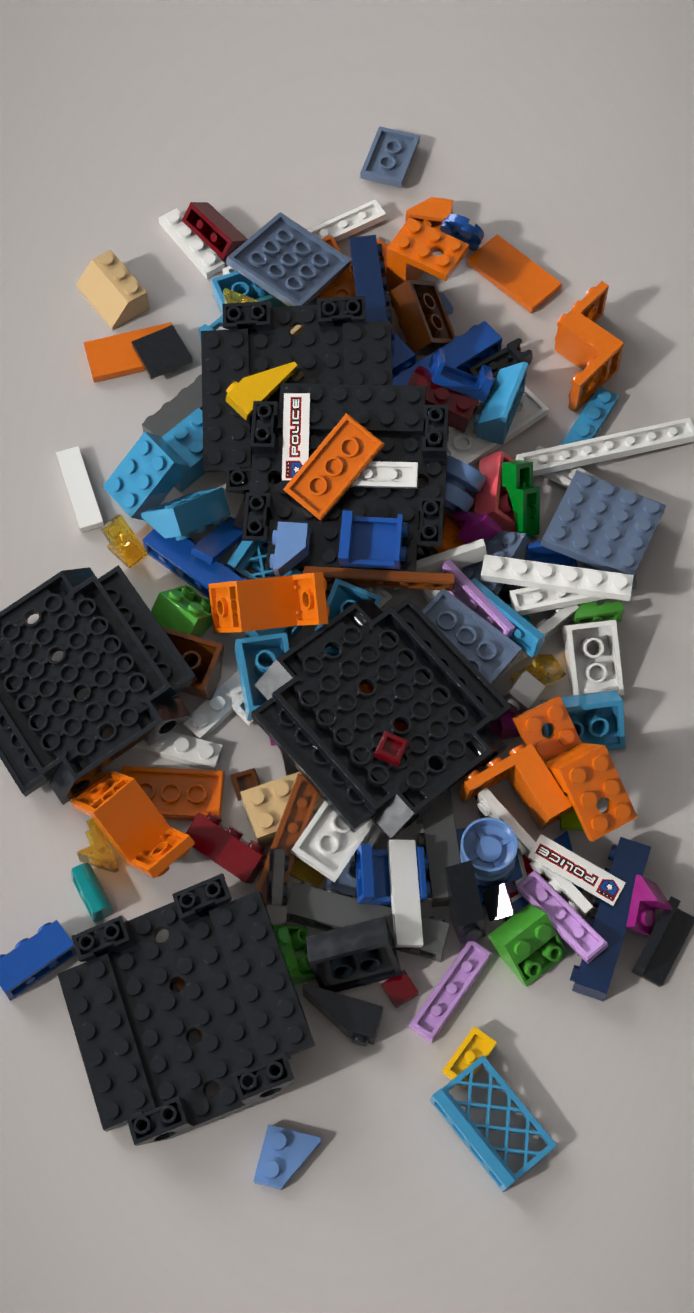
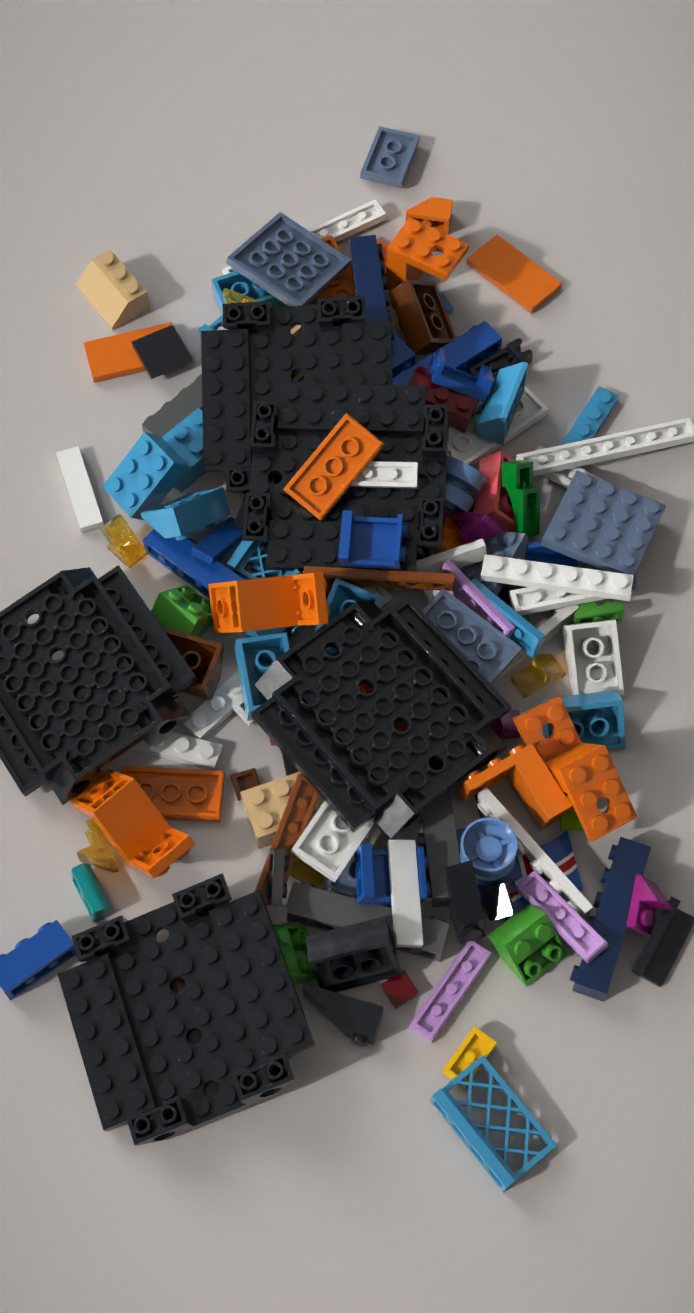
(195, 248): white plate -> none
(213, 228): dark red brick -> none
(227, 847): dark red brick -> none
(257, 388): yellow slope -> none
(283, 1155): medium blue wing -> none
(291, 546): medium blue slope -> none
(295, 433): white sticker -> none
(391, 748): dark red tile -> none
(459, 228): blue plate -> none
(523, 692): light grey brick -> none
(576, 870): white sticker -> none
(588, 345): orange bracket -> none

